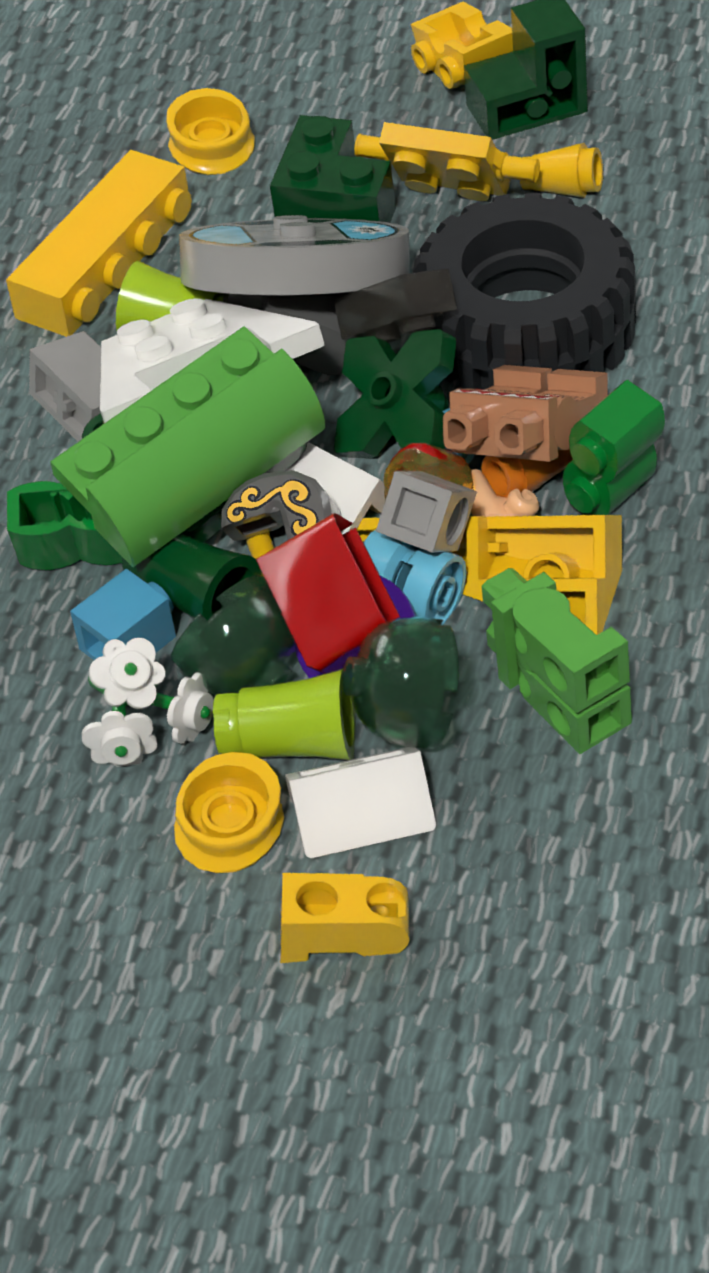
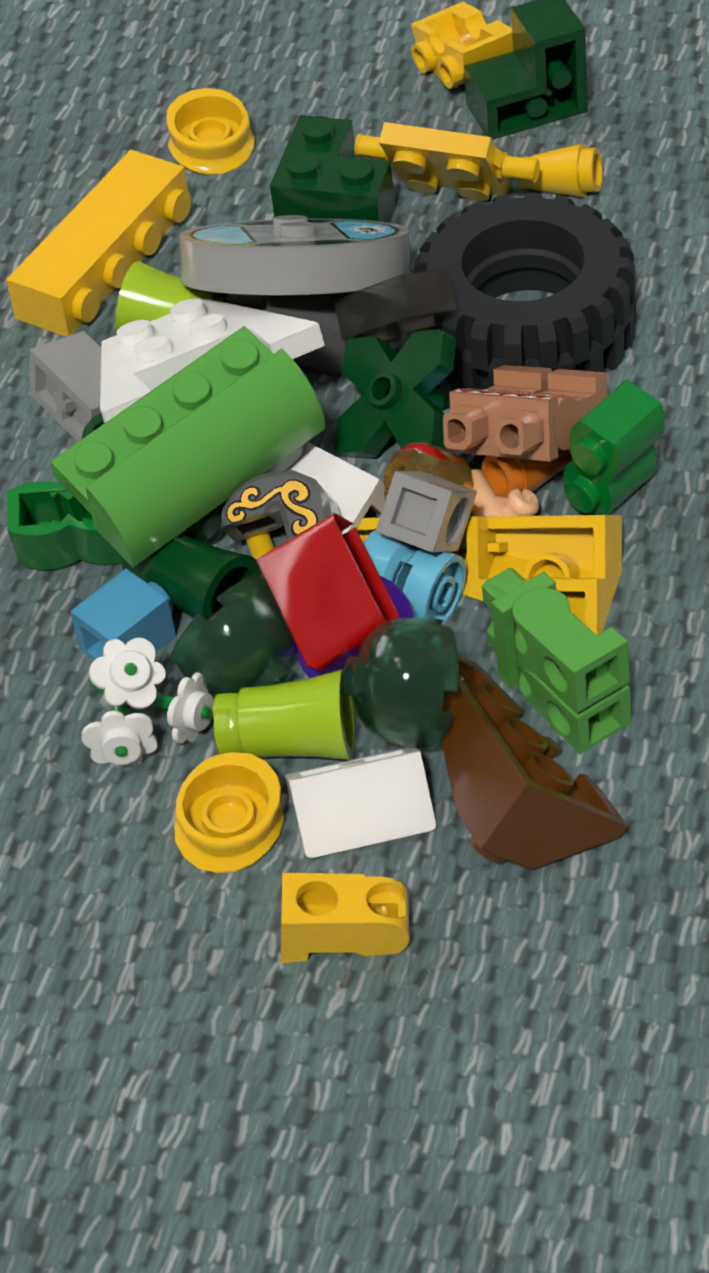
(509, 786): none -> reddish brown wedge

